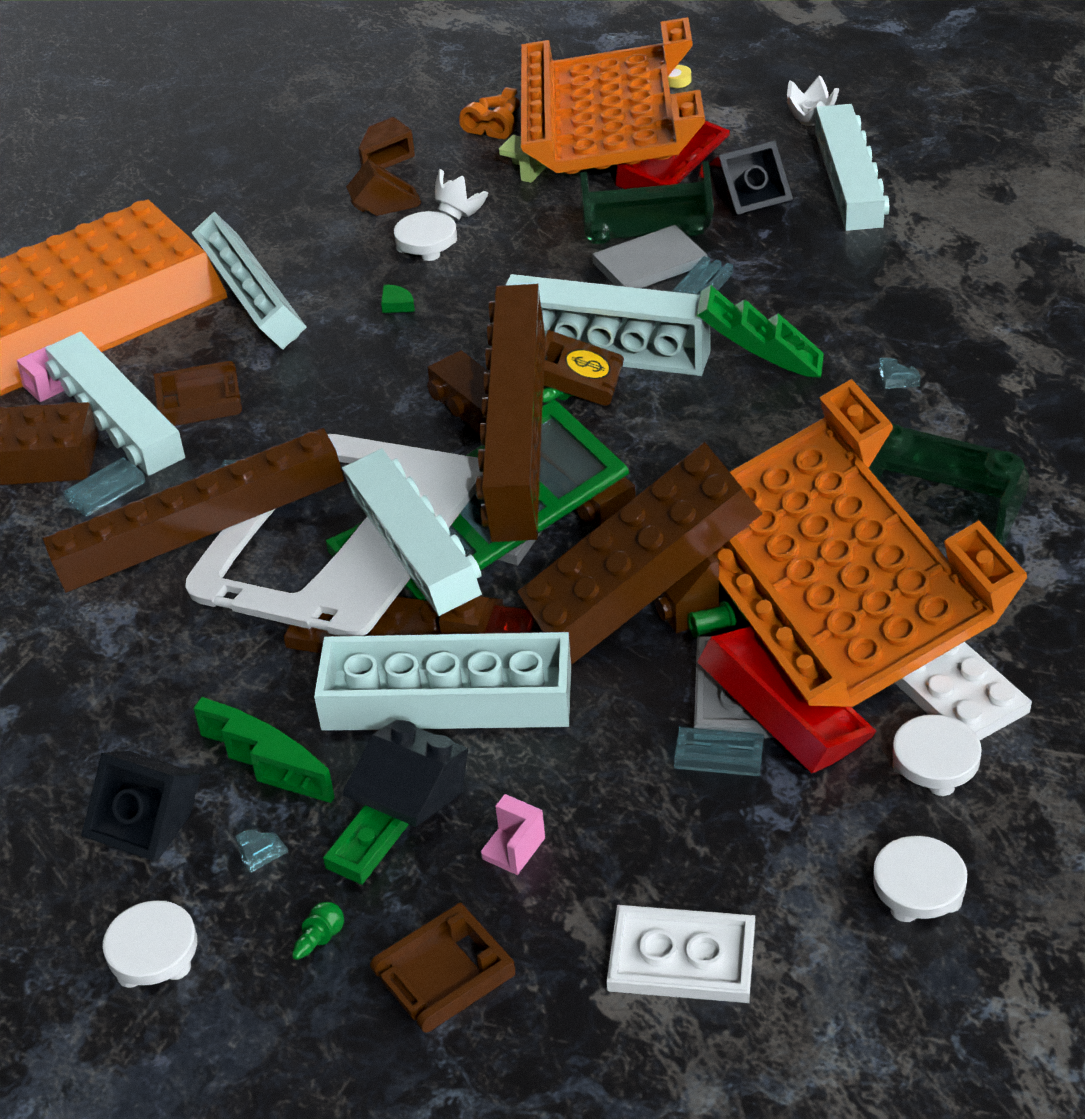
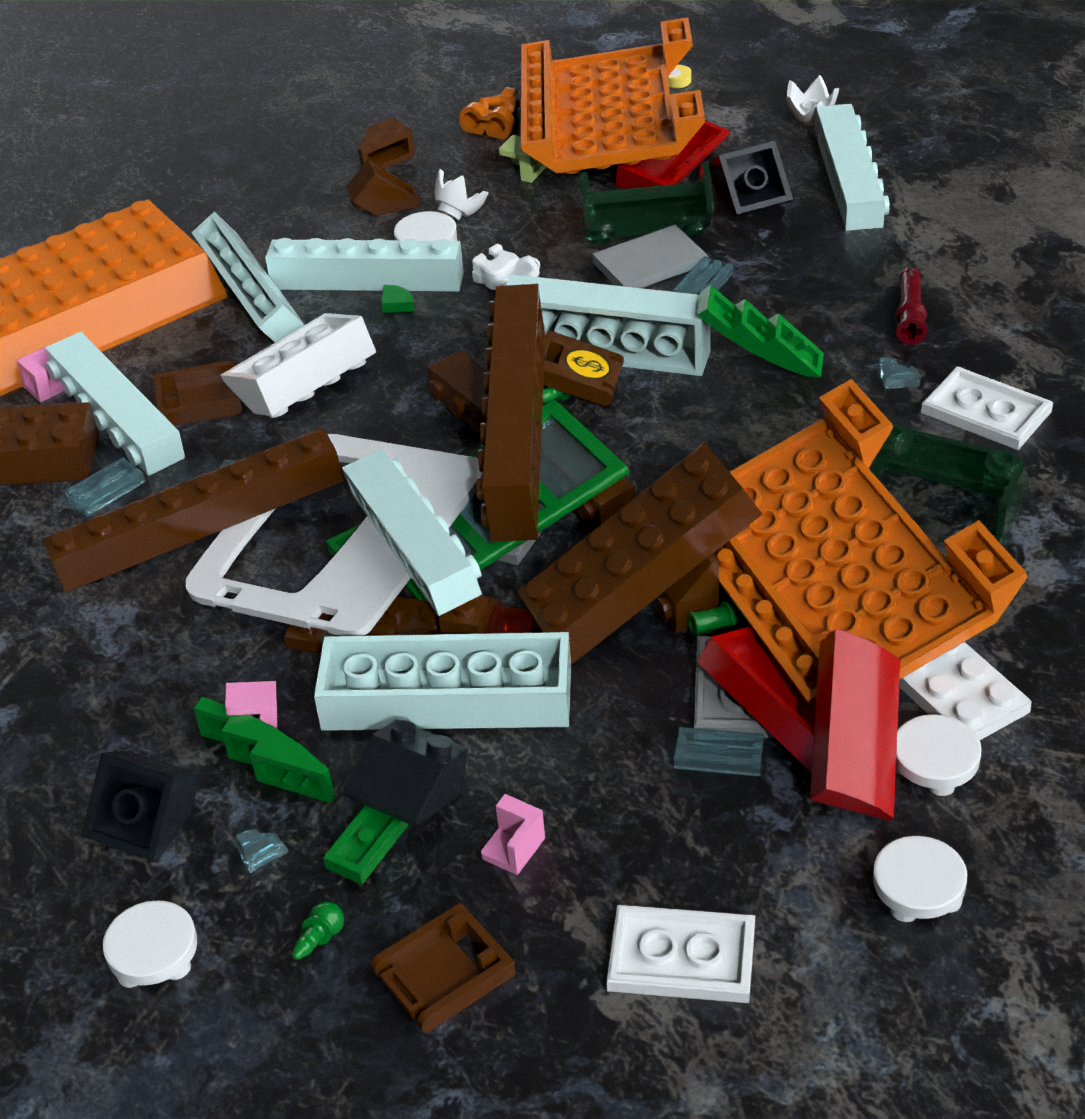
(253, 699): none -> bright pink panel
(300, 363): none -> white slope
(365, 264): none -> light aqua brick
(497, 271): none -> white animal
(855, 726): none -> slope
(911, 312): none -> dark red pin
(987, 407): none -> white tile

